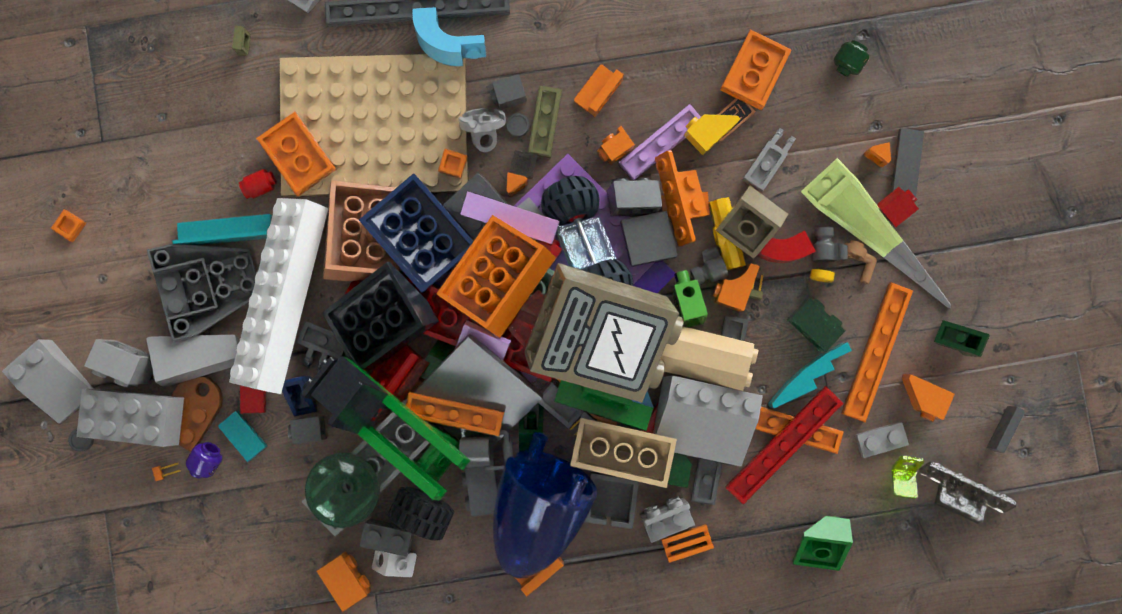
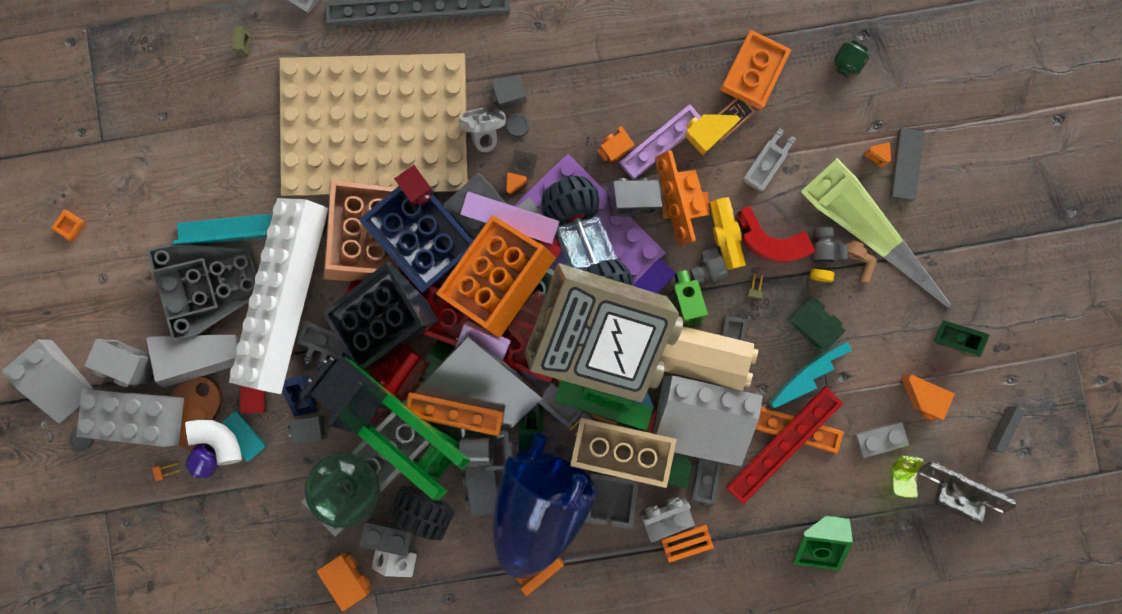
(217, 436): none -> white cylinder
(257, 184): red brick -> none
(296, 154): orange tile -> none
(414, 186): none -> dark red brick
(441, 46): medium azure arch -> none
(452, 163): orange tile -> none
(544, 121): olive tile -> none
(598, 89): orange panel -> none
(648, 238): dark grey tile -> none
(736, 292): orange arch -> none
(752, 222): dark tan slope -> none
(877, 352): orange tile -> none
(898, 206): red brick -> none

